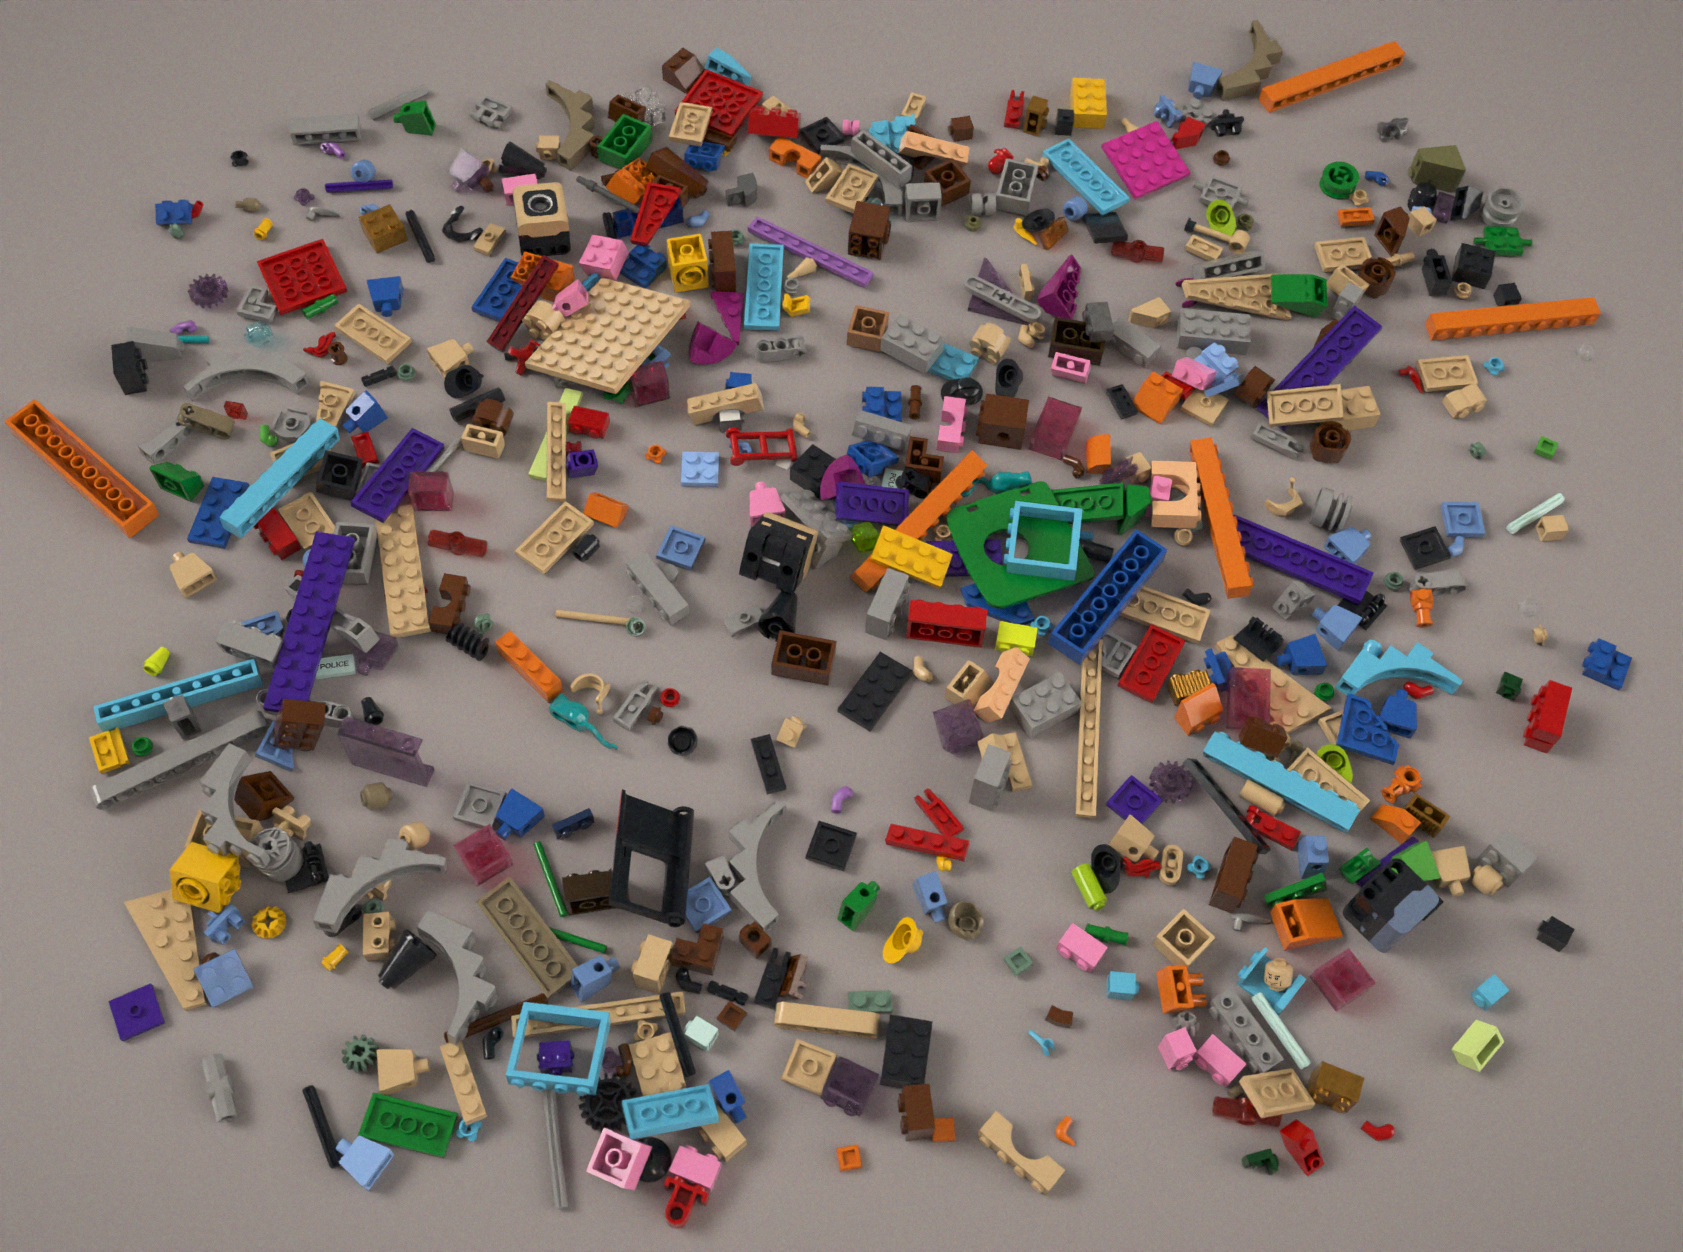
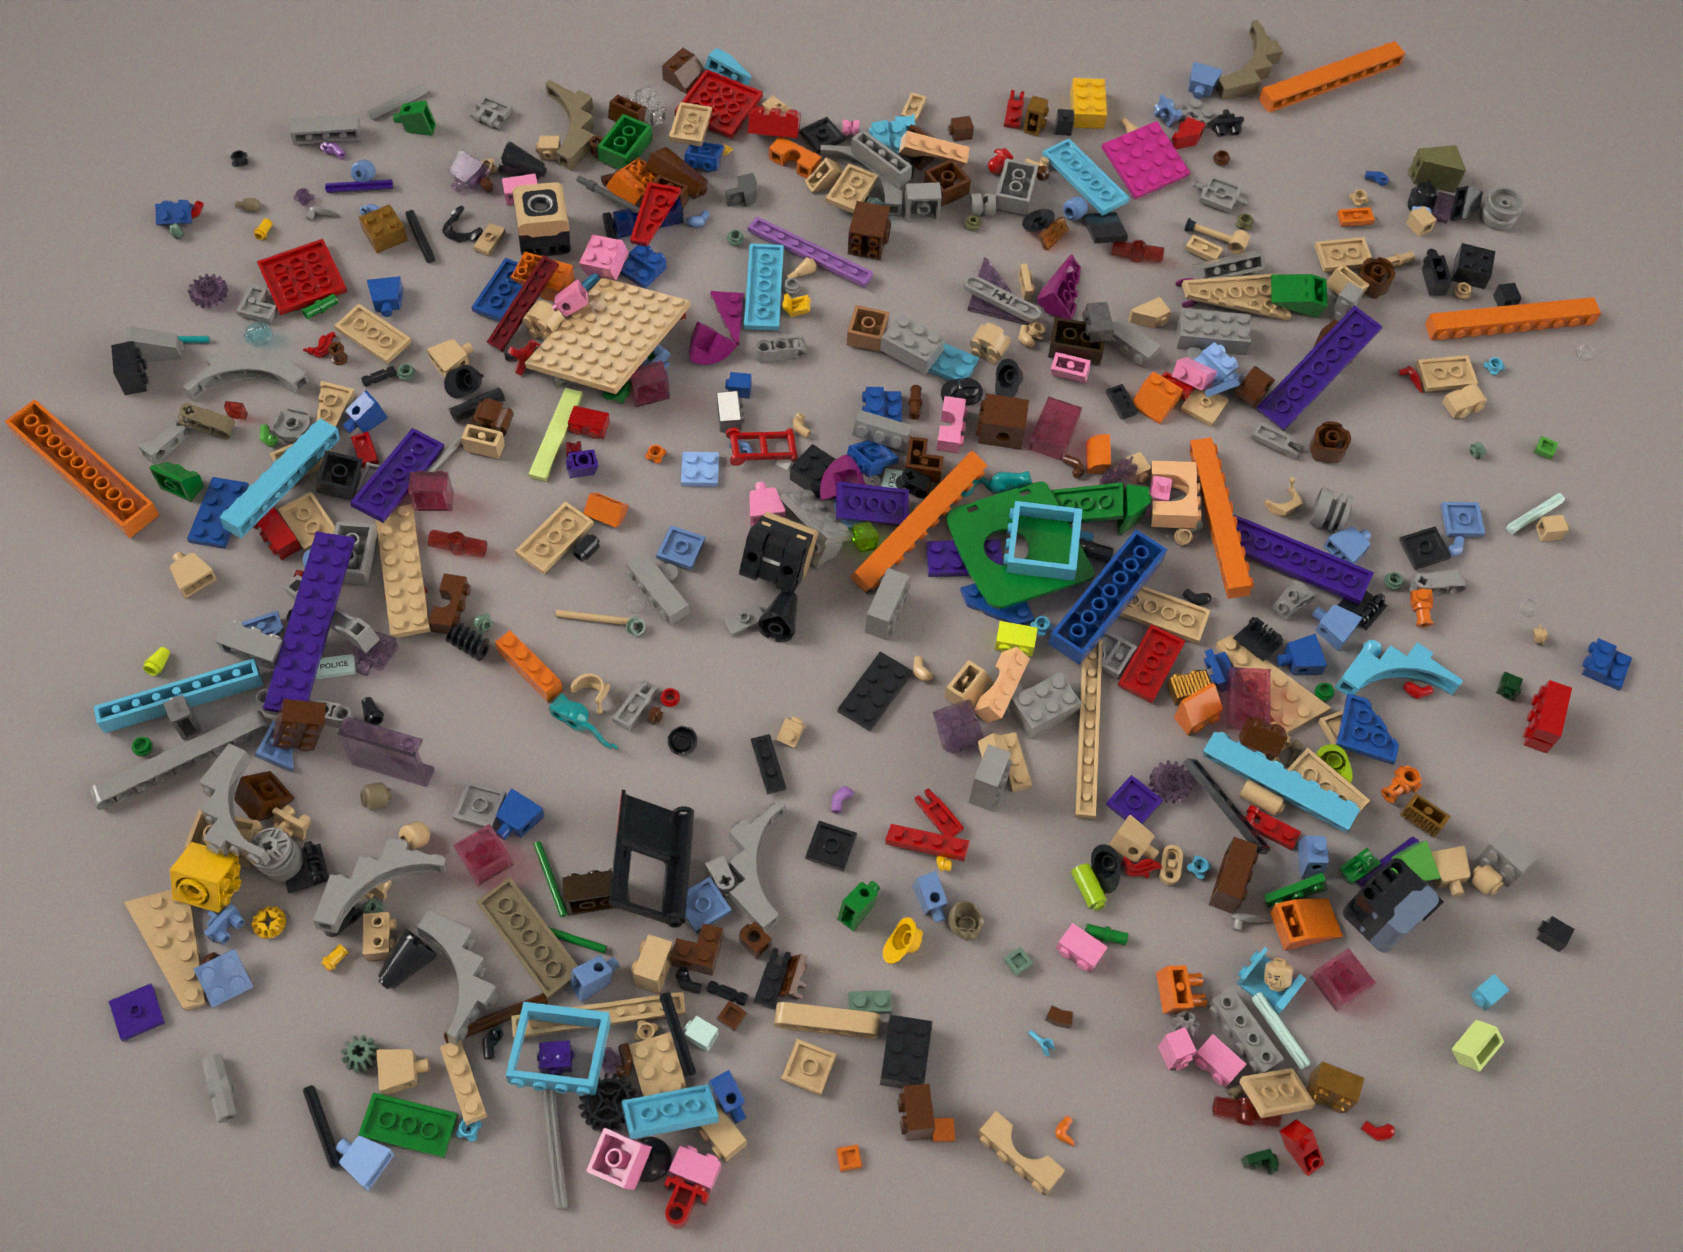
(109, 750): yellow plate -> none
(182, 326): medium lavender arm -> none
(556, 452): tan plate -> none
(573, 823): dark blue plate -> none
(687, 263): yellow brick -> none
(717, 137): reddish brown tile -> none
(723, 261): reddish brown brick -> none
(744, 398): tan arch -> none
(803, 657): reddish brown brick -> none
(849, 1087): clear purple plate -> none
(911, 557): yellow plate -> none
(942, 529): tan plate -> none
(946, 623): red brick -> none
(1022, 232): yellow bar -> none
(1122, 985): medium azure brick -> none
(1183, 940): tan brick -> none
(1221, 217): lime piece -> none
(1305, 405): tan plate -> none
(1340, 173): green wheel -> none
(1358, 408): tan brick -> none
(1392, 229): reddish brown slope -> none
(1394, 129): flat silver hips -> none
(1395, 822): orange slope -> none
(1399, 714): blue torso -> none
(1503, 240): green plate -> none

